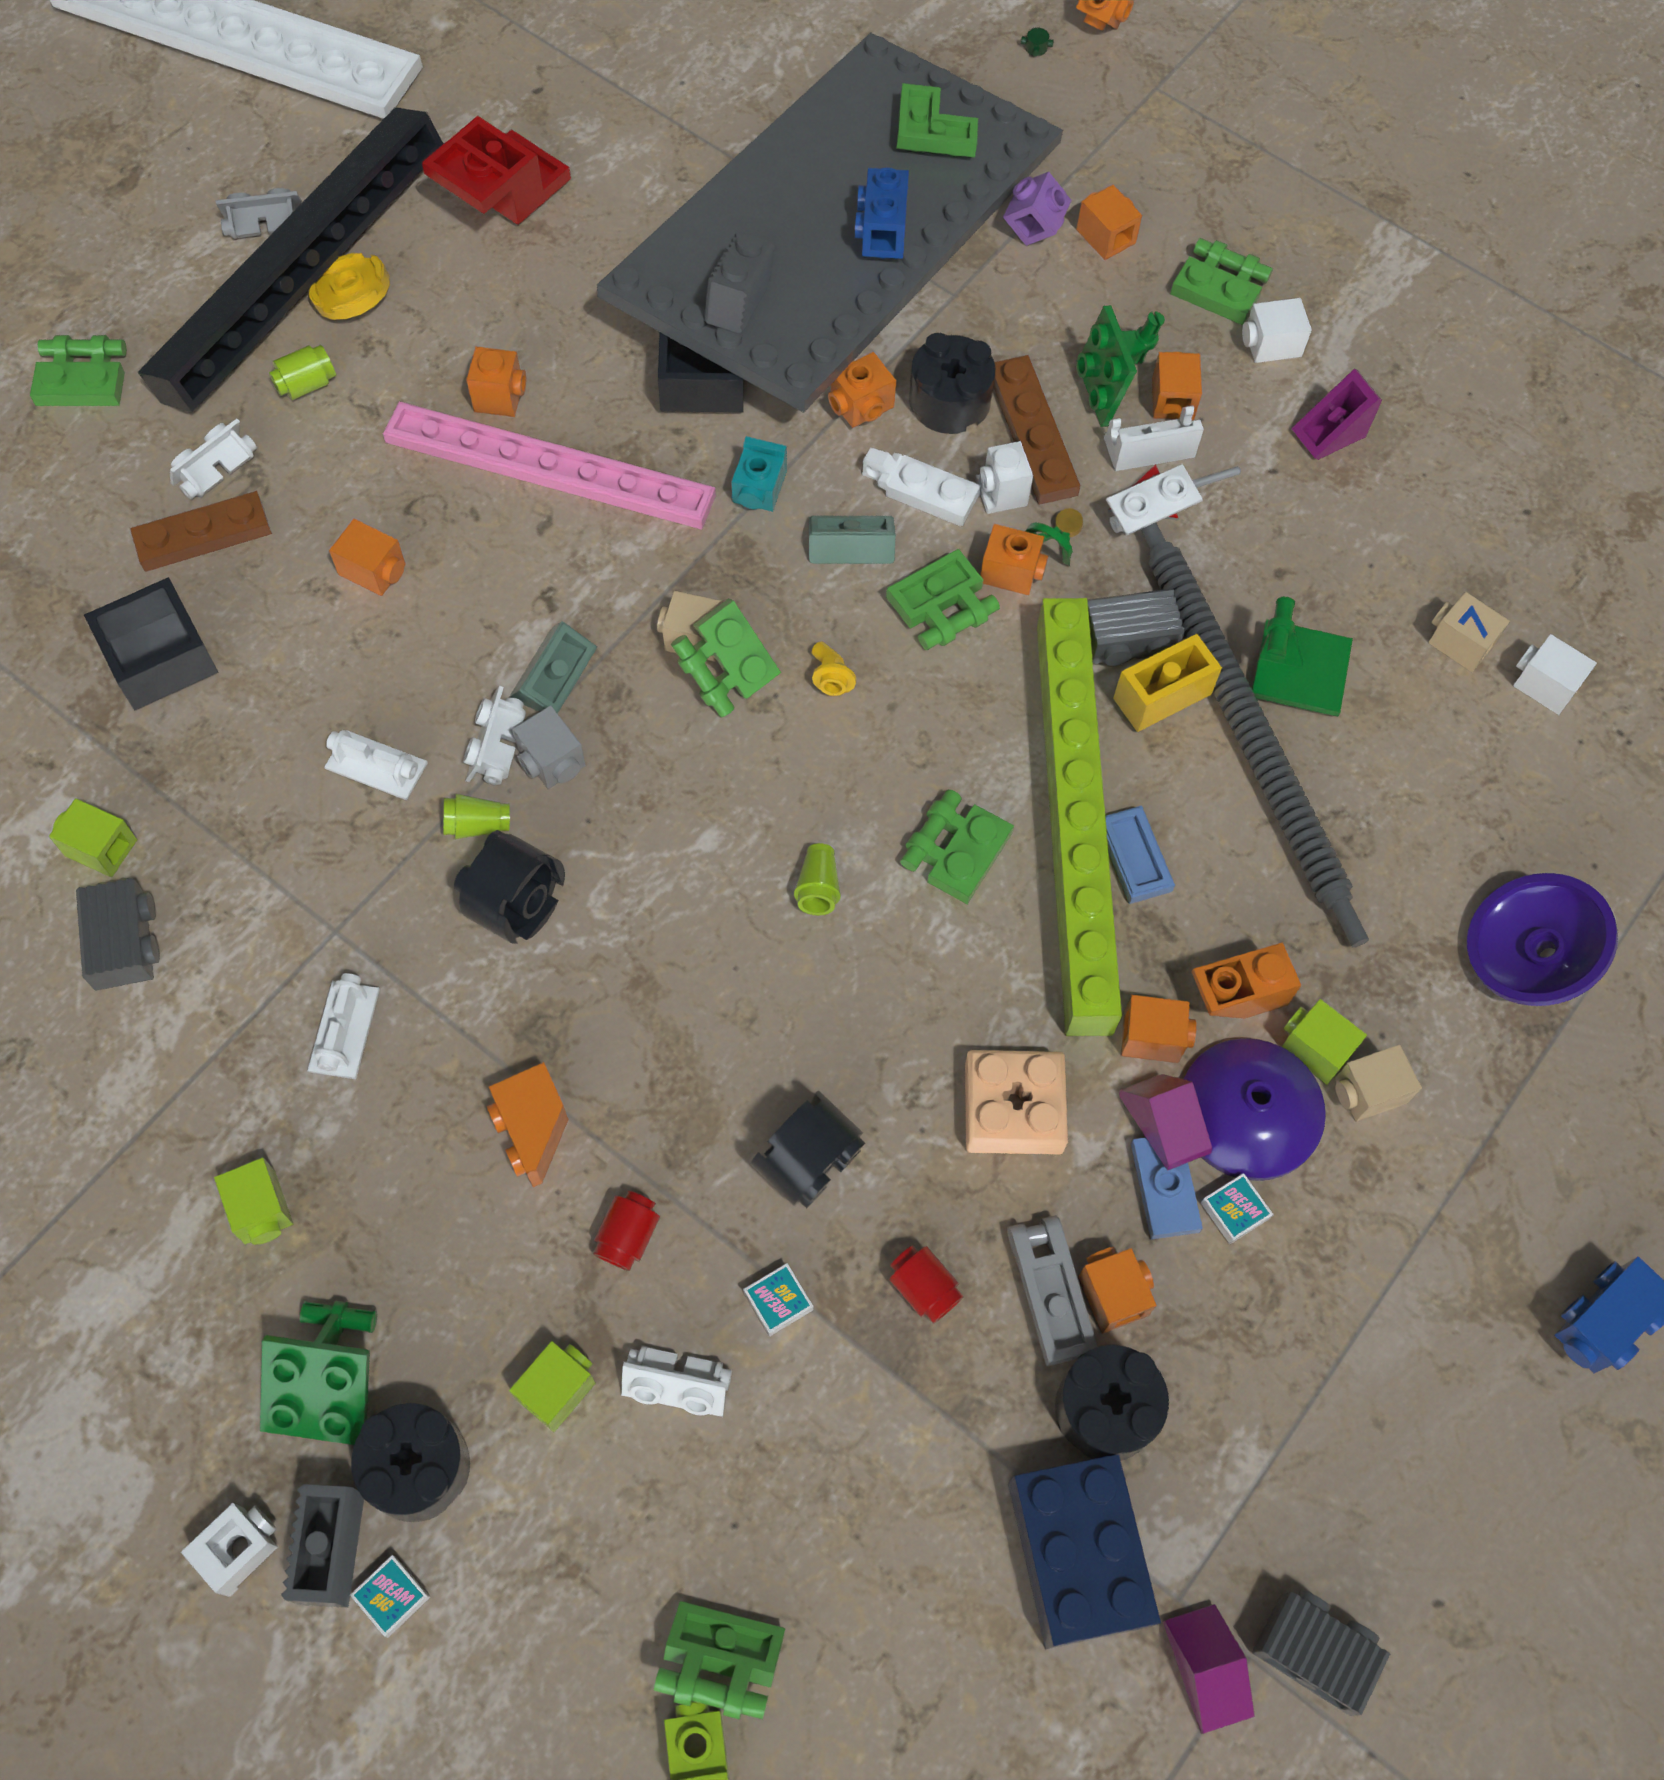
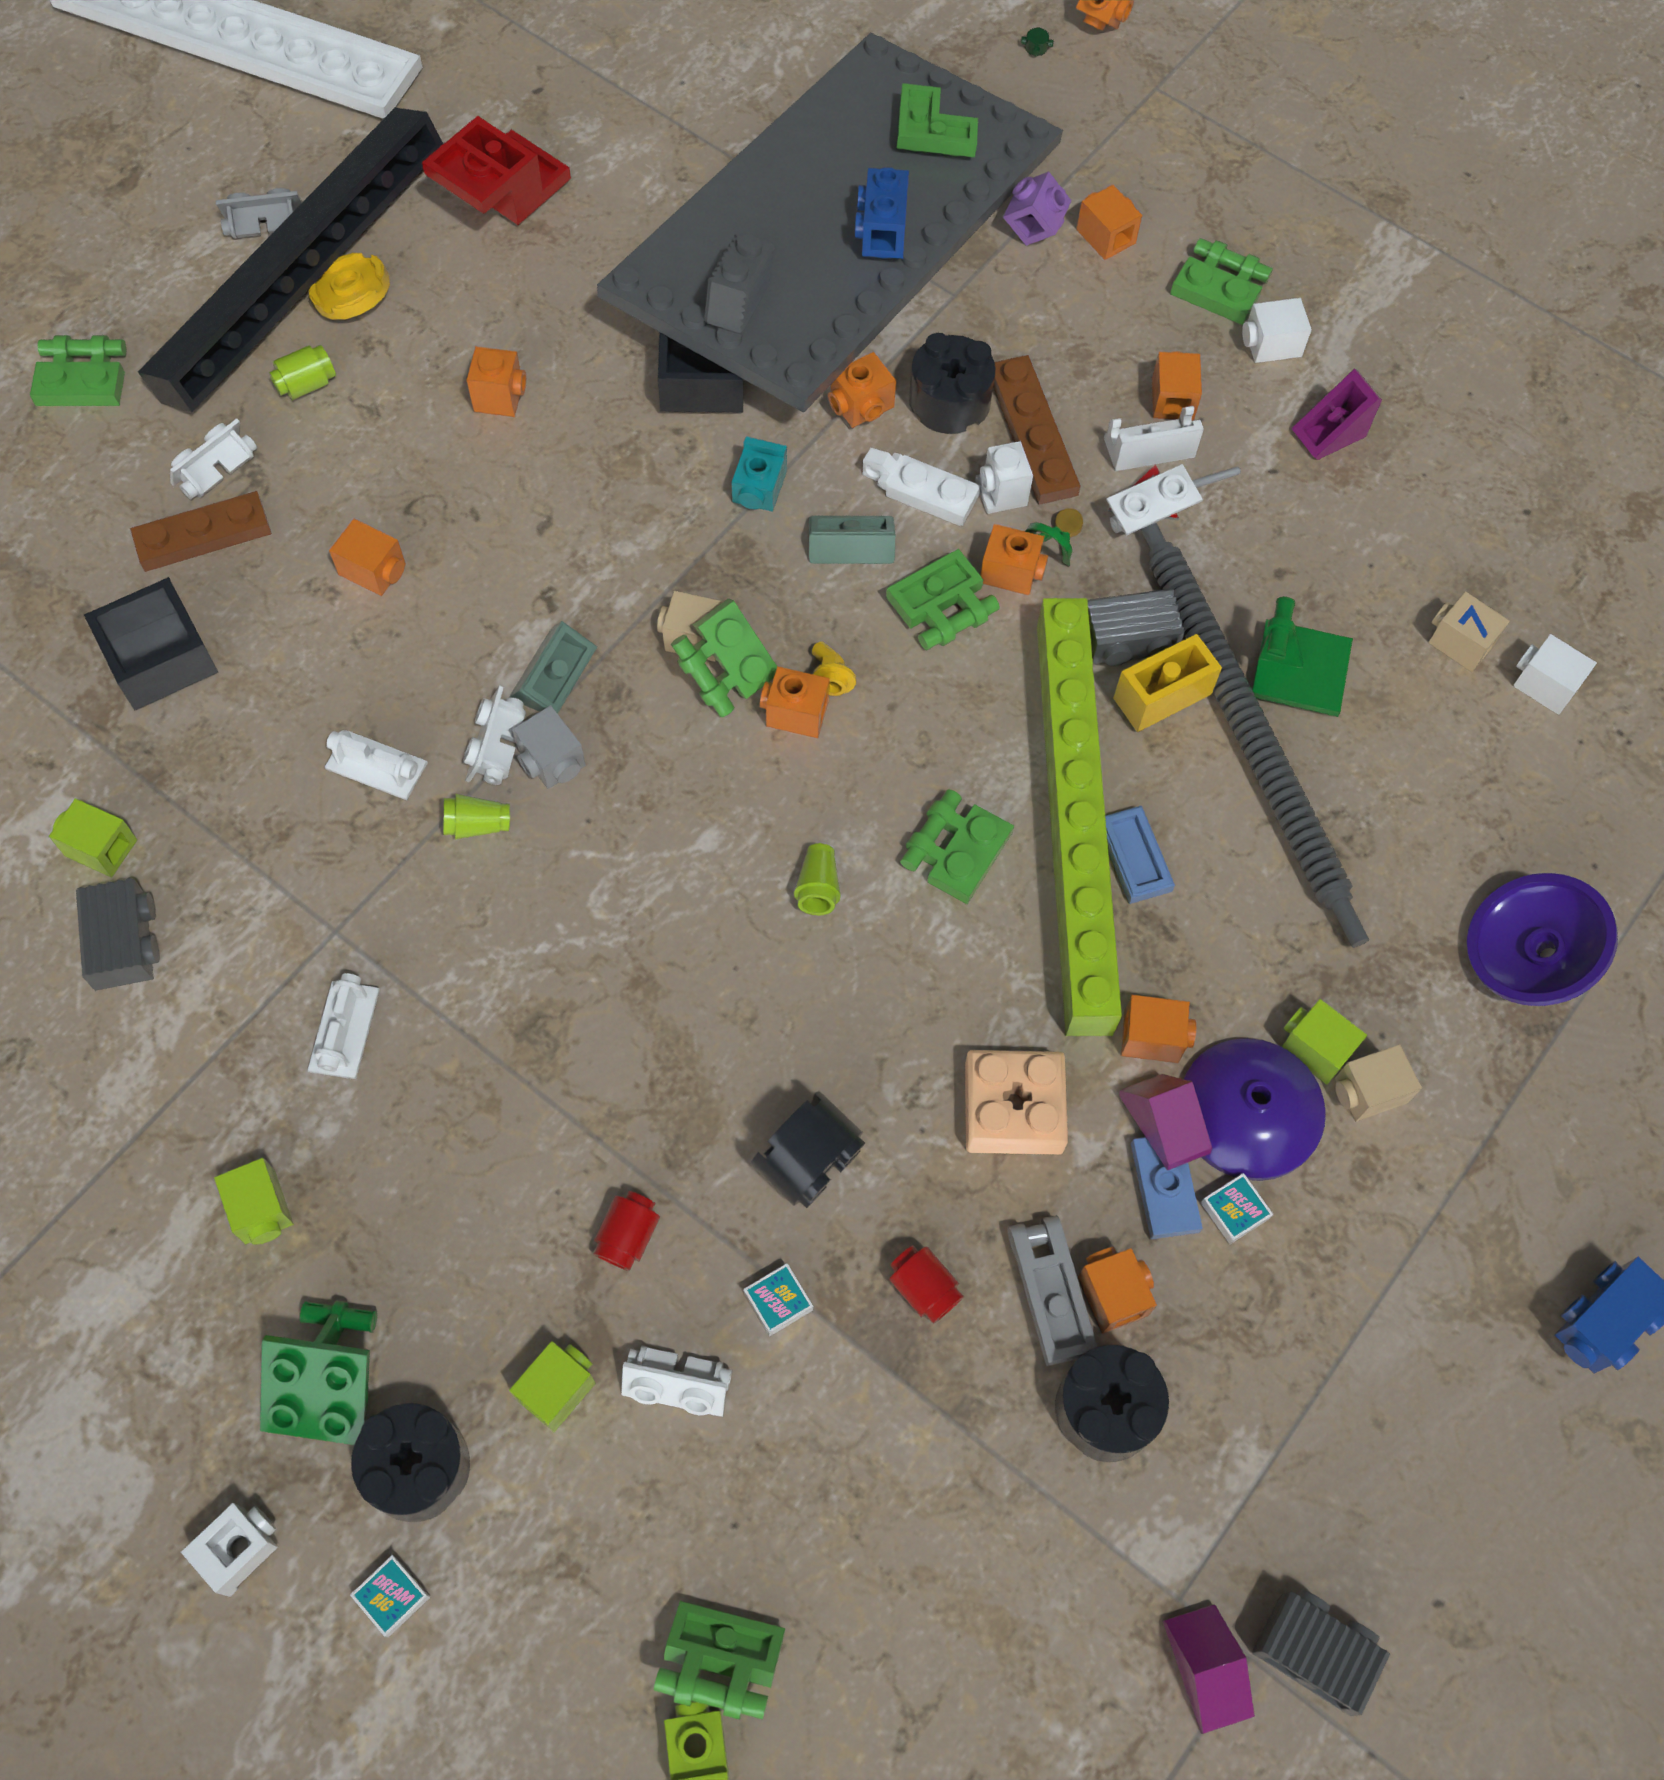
(323, 1546): dark grey brick -> none
(509, 887): black brick -> none
(534, 1118): orange slope -> none
(550, 465): bright pink tile -> none
(796, 701): none -> orange brick
(1083, 1552): dark blue brick -> none
(1110, 360): green plate -> none
(1248, 983): orange slope -> none

